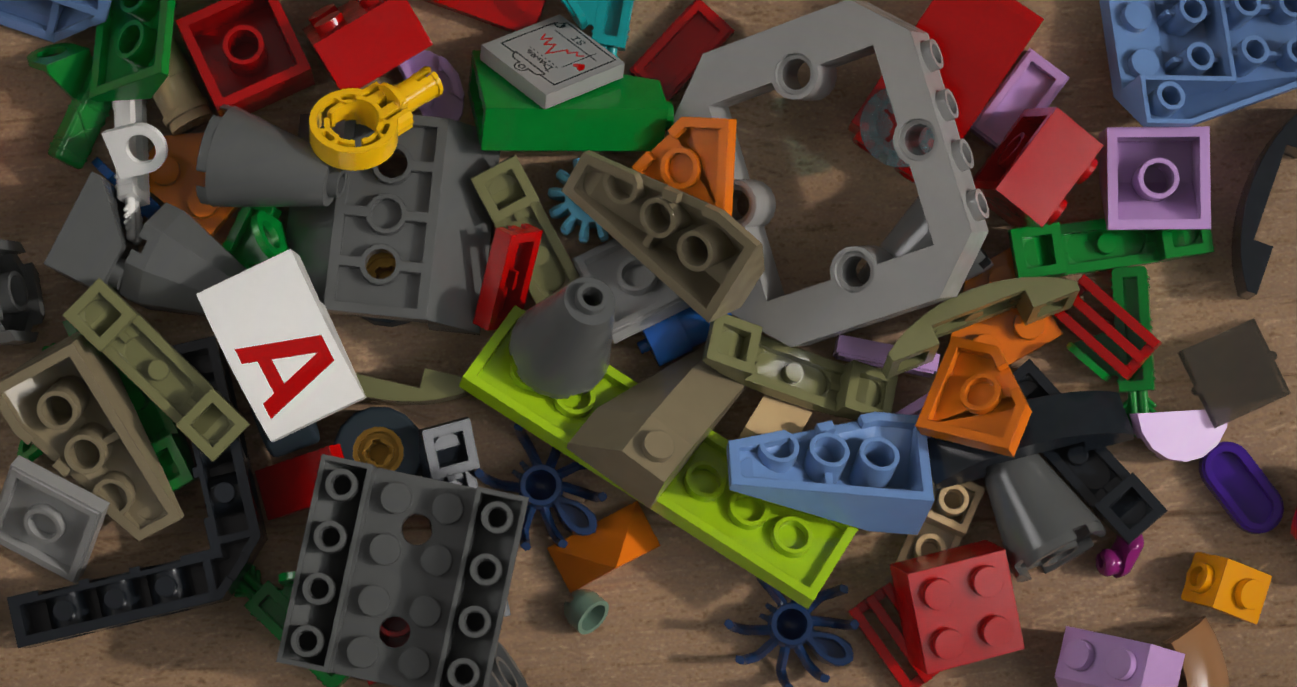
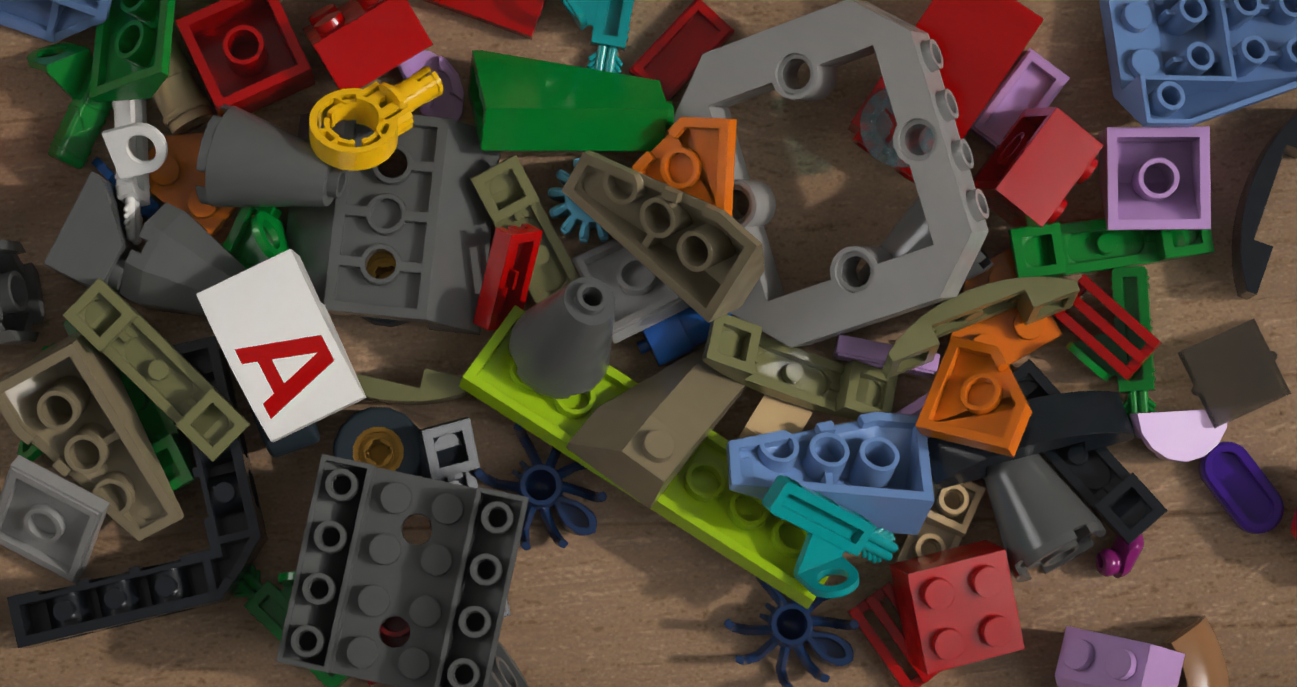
(291, 483): red tile -> none
(552, 61): light grey tile -> none
(585, 611): sand green hinge -> none
(614, 544): orange slope -> none
(830, 533): none -> teal piece
(1226, 587): light orange bracket -> none

